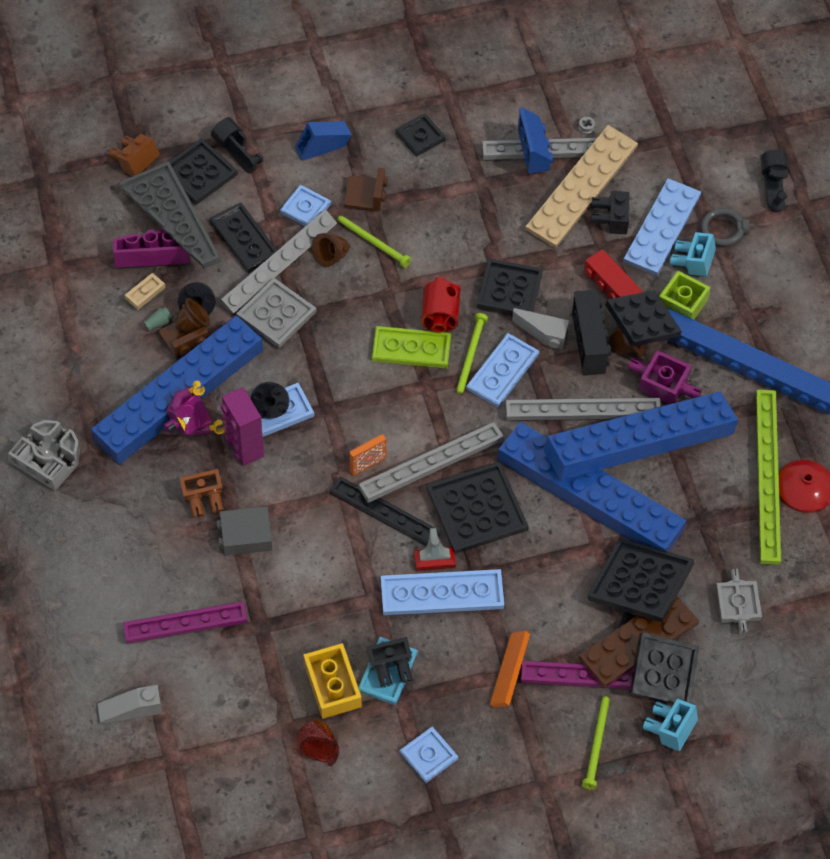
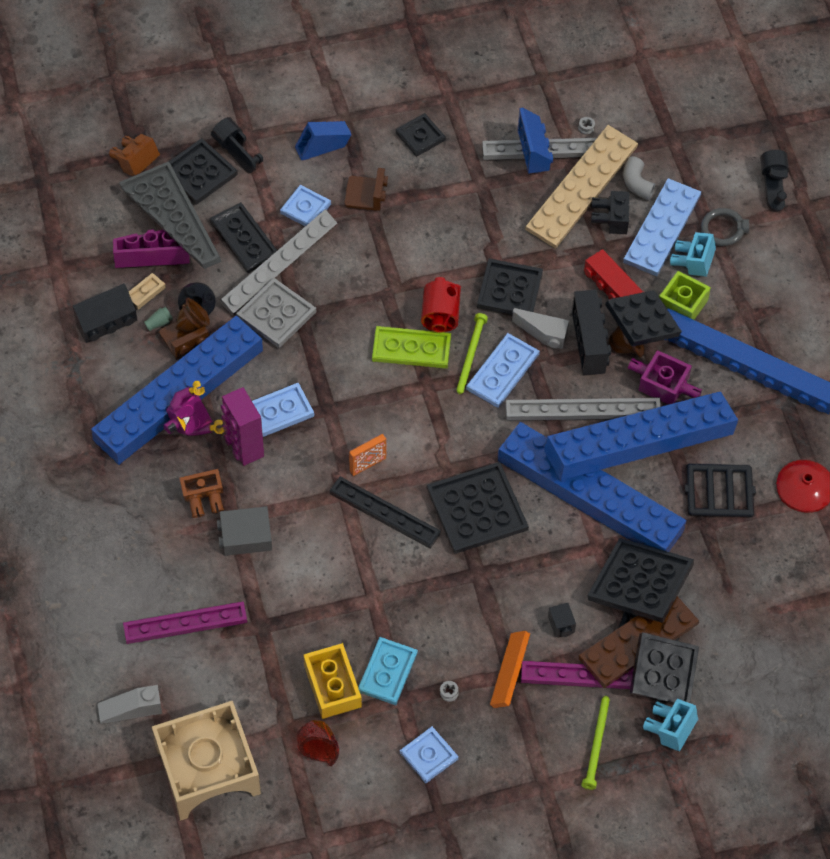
(46, 453): light grey connector -> none
(104, 313): none -> black slope
(205, 756): none -> tan piece
(270, 400): black plate -> none
(329, 249): reddish brown piece -> none
(390, 653): black brick -> none
(404, 260): lime bar -> none
(430, 462): light grey plate -> none
(434, 555): piece -> none
(442, 592): light blue plate -> none
(447, 696): none -> light grey bush
(562, 620): none -> black brick
(634, 181): none -> light grey cylinder
(738, 601): light grey plate -> none
(750, 490): none -> black bar
(768, 477): lime plate -> none

